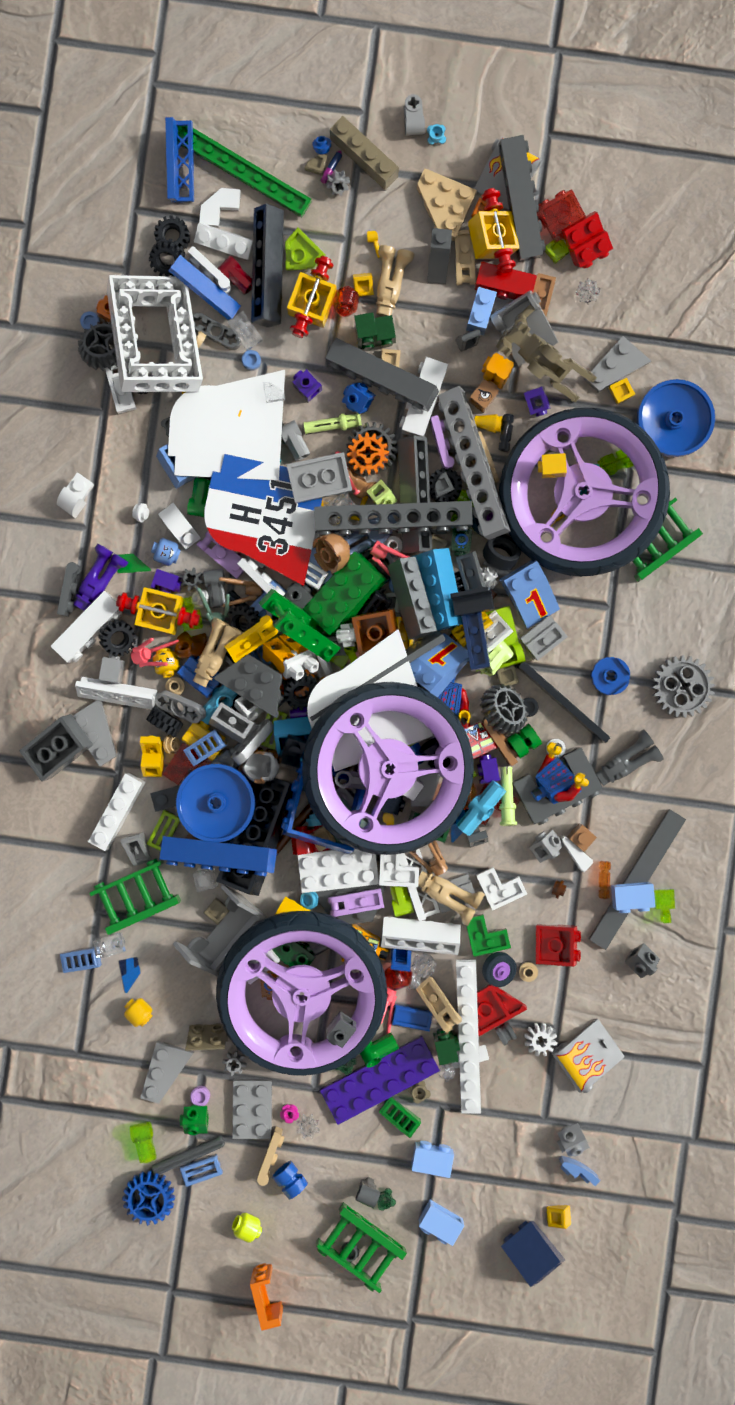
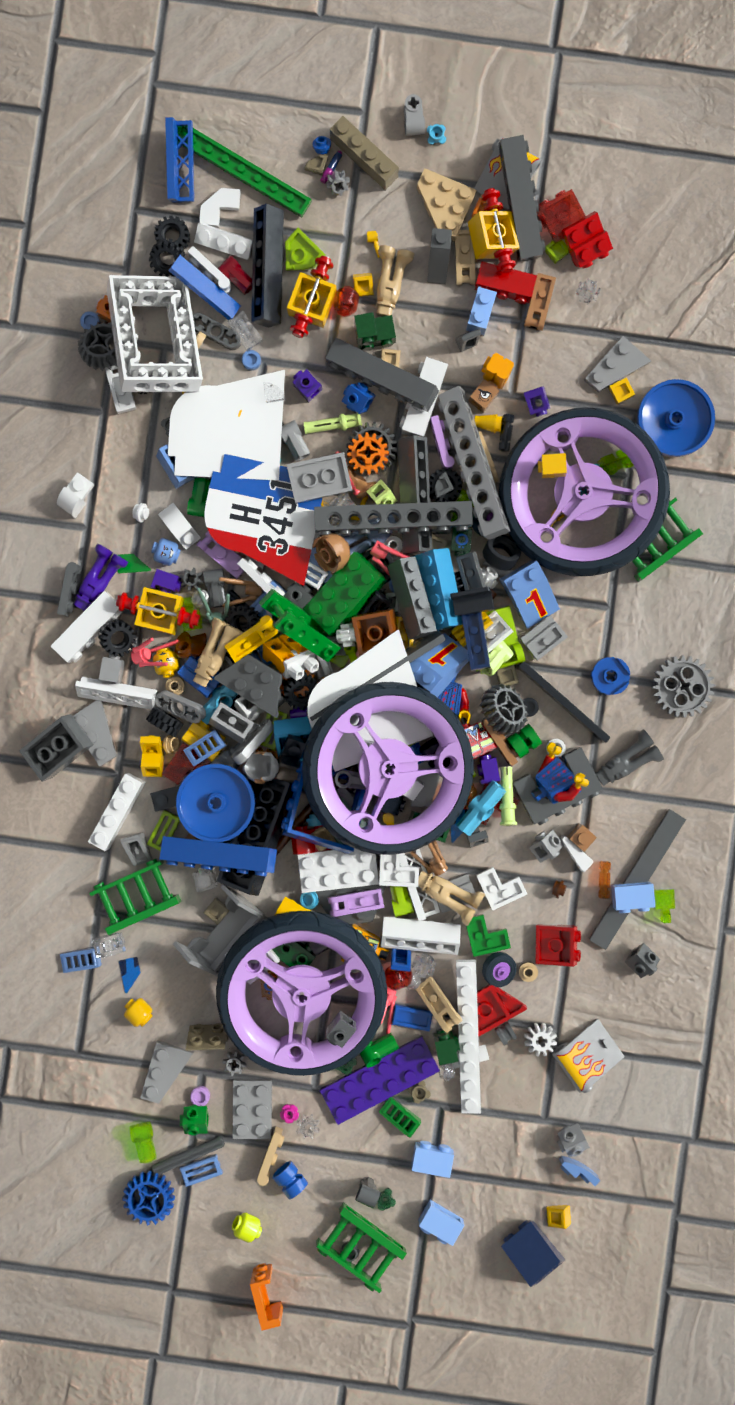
(537, 321): light grey door -> none
(540, 355): dark tan piece -> none

